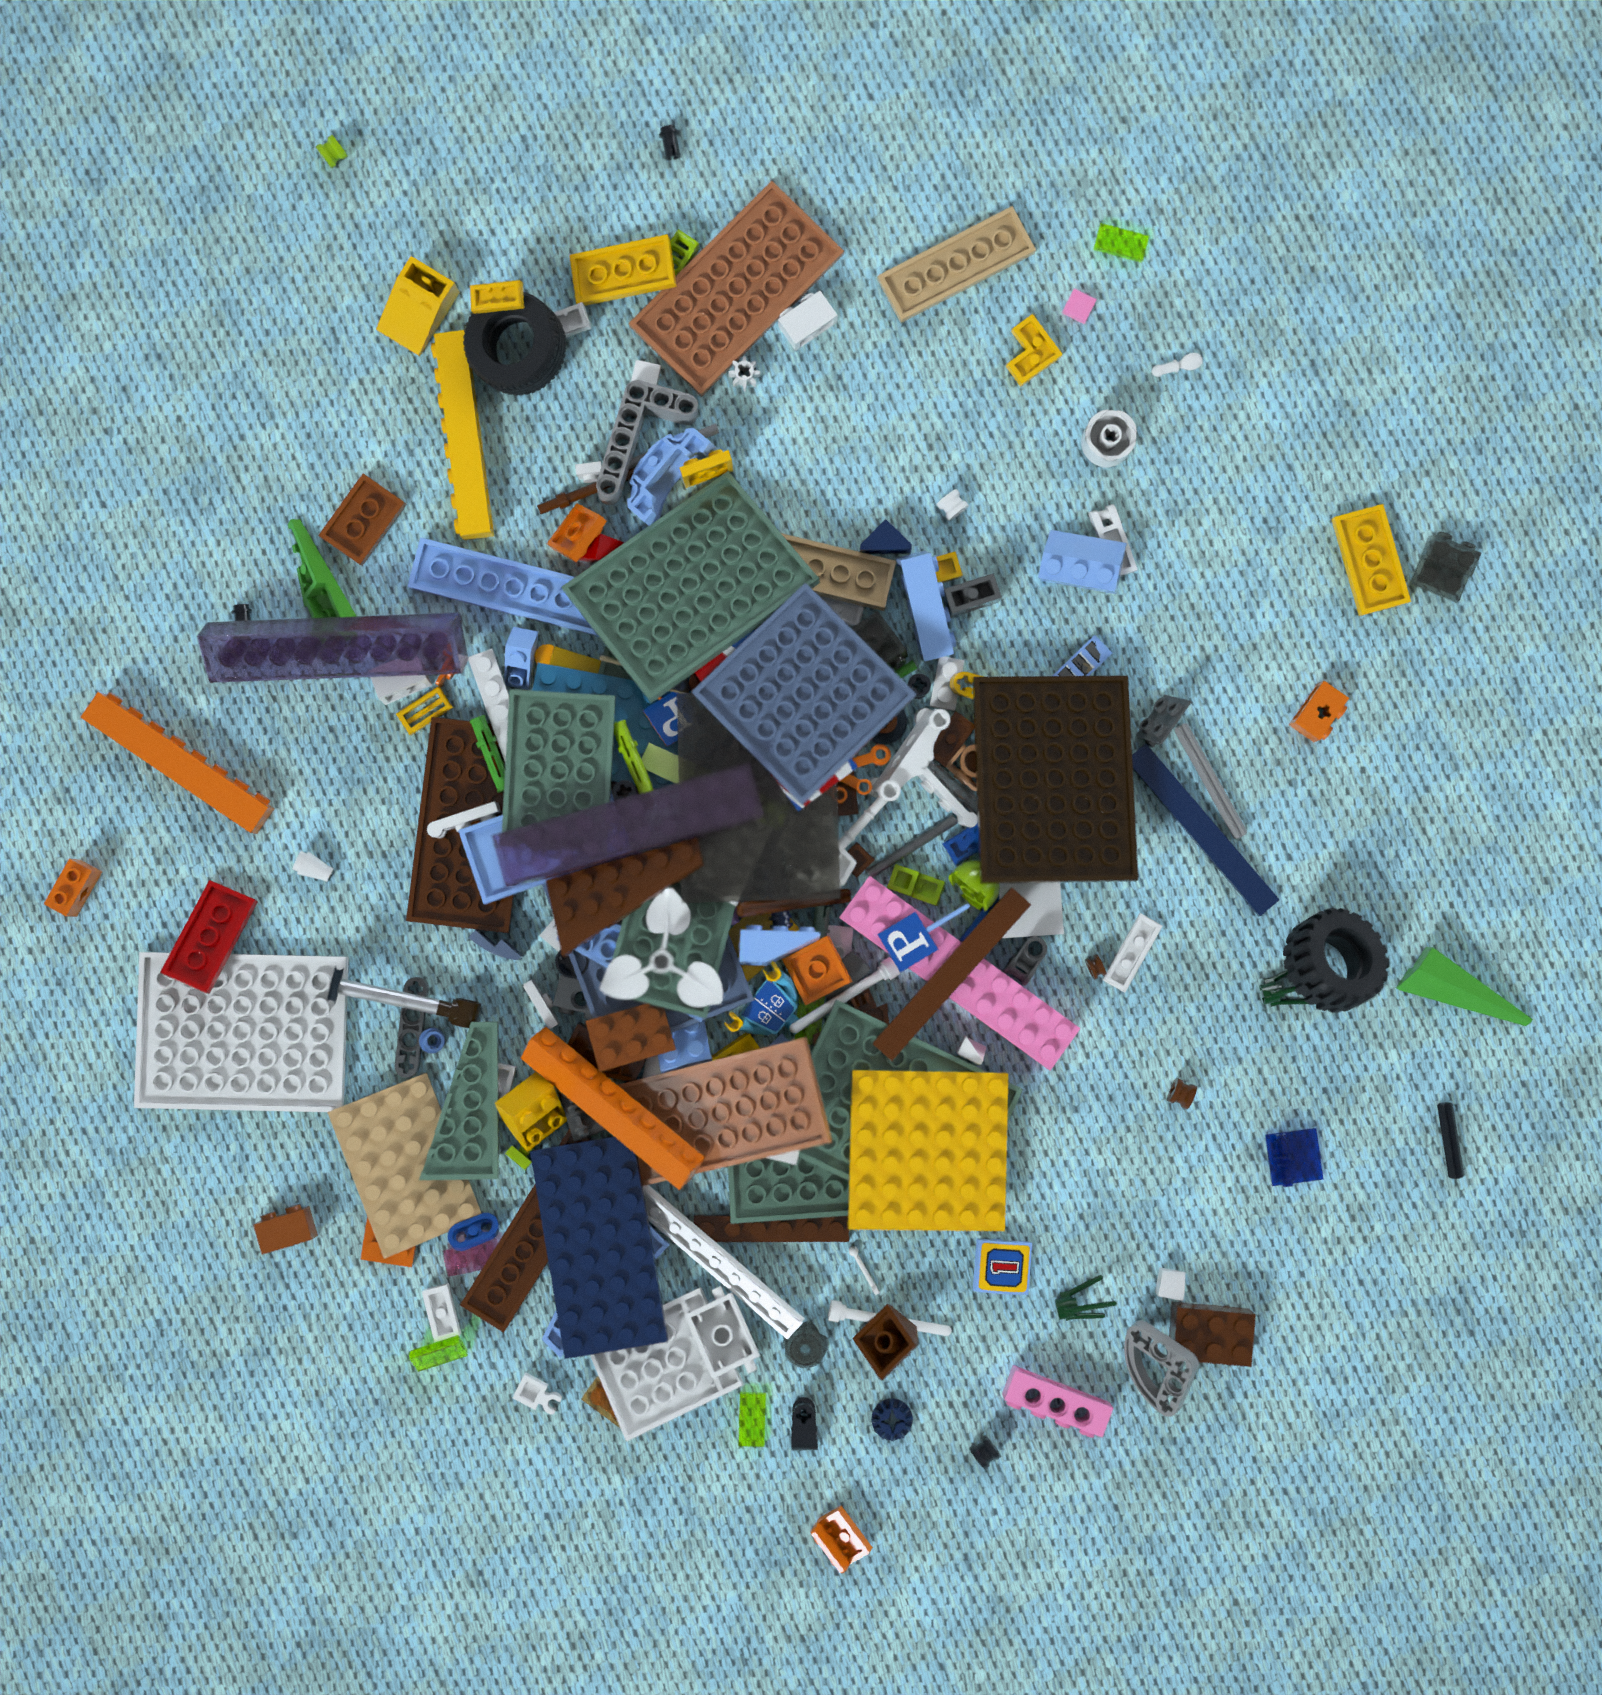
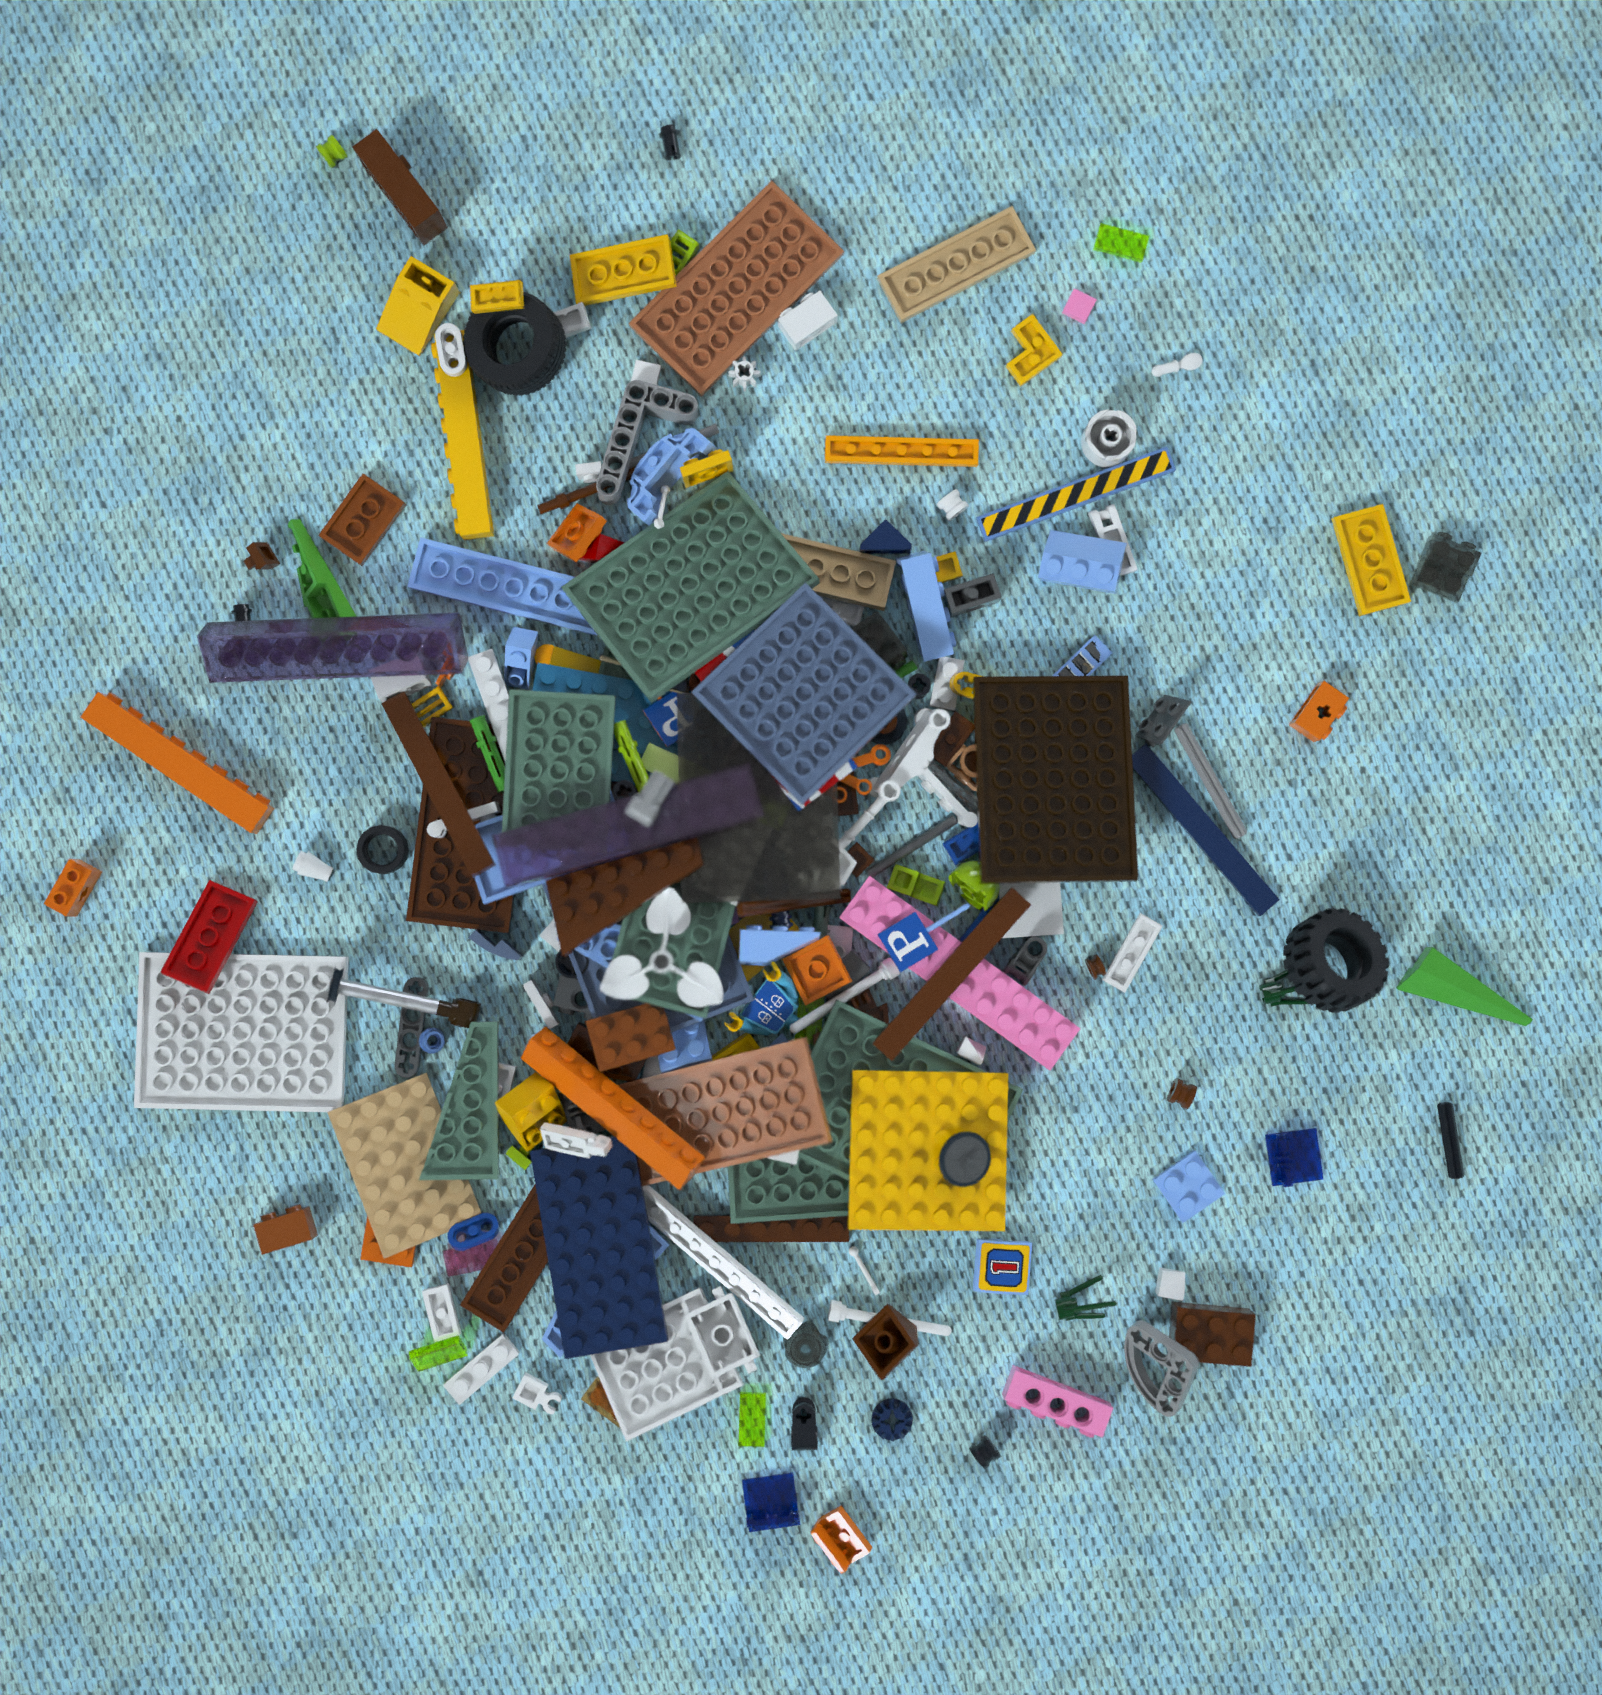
(261, 557): none -> reddish brown tile
(362, 849): none -> black tyre
(400, 187): none -> reddish brown brick
(438, 784): none -> reddish brown tile
(450, 350): none -> white plate
(481, 1368): none -> white plate
(574, 1141): none -> white hinge
(646, 805): none -> light grey piece
(659, 523): none -> white hinge
(770, 1502): none -> clear blue hinge
(901, 451): none -> light orange plate
(964, 1159): none -> dark grey wheel
(1075, 494): none -> tile
(1188, 1186): none -> light blue plate

